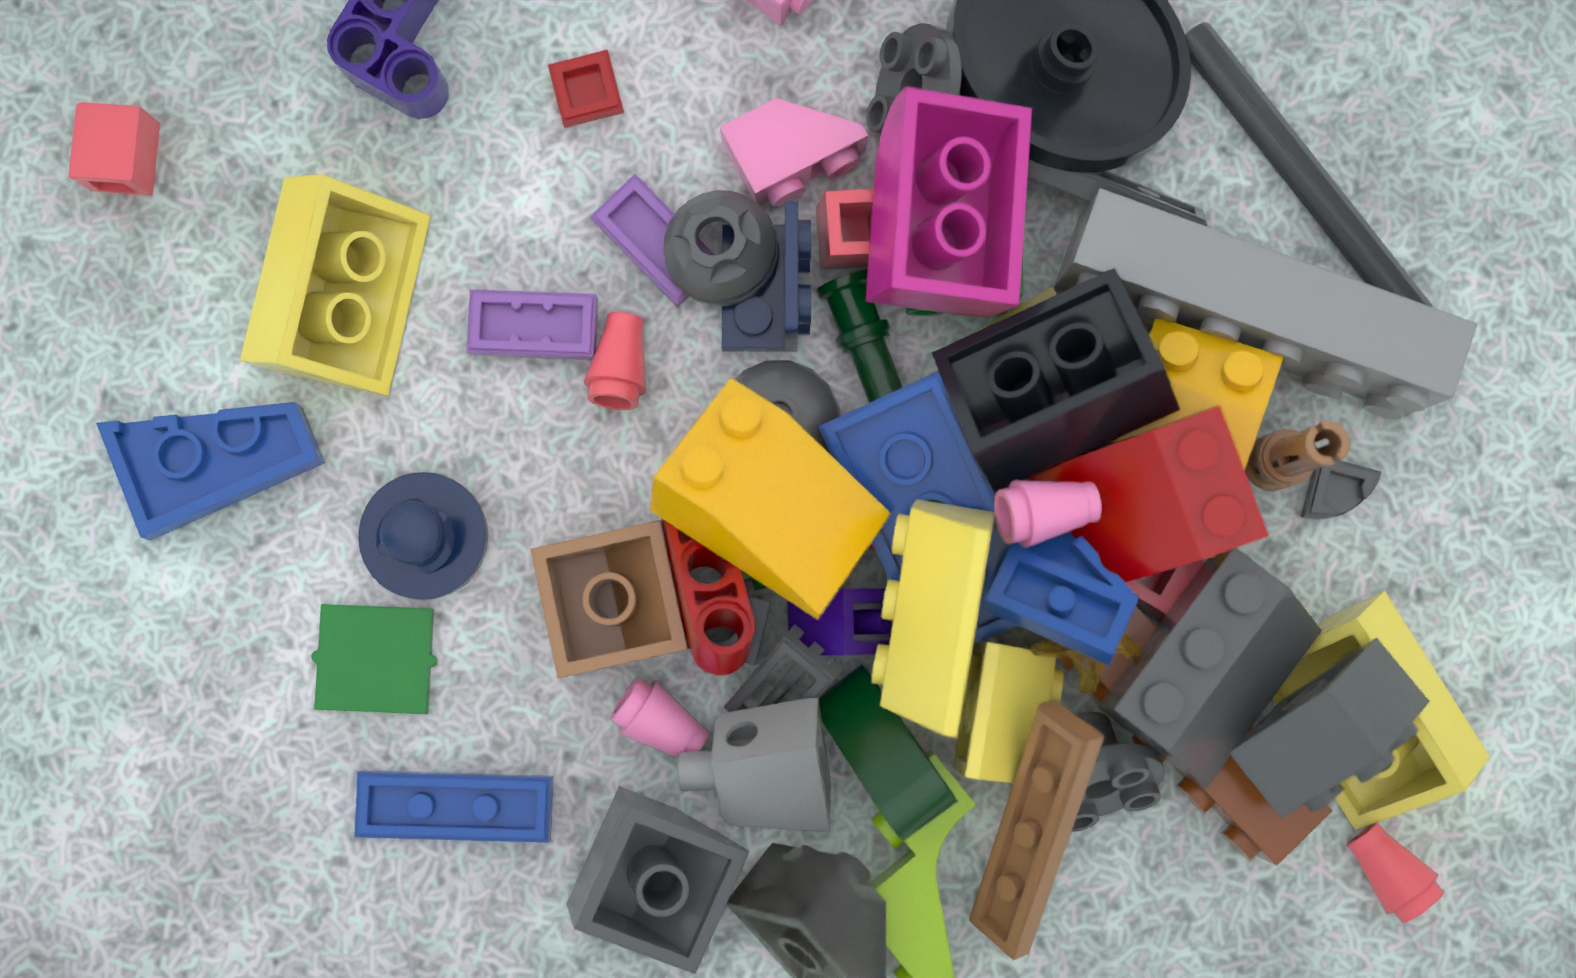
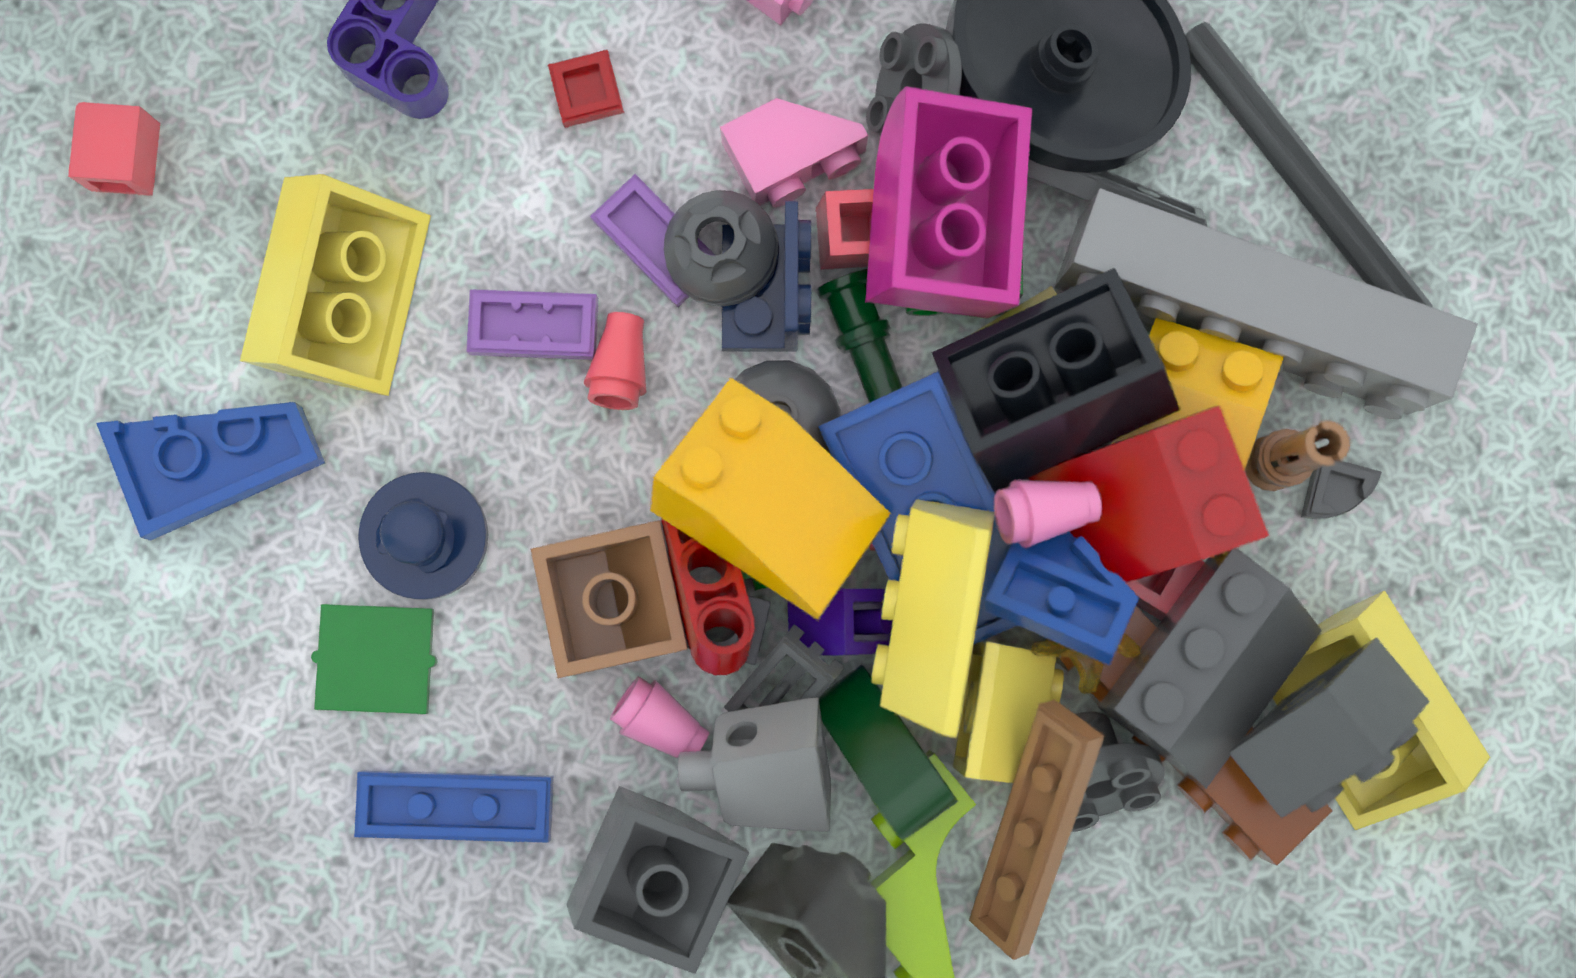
(1396, 874): coral cone -> none

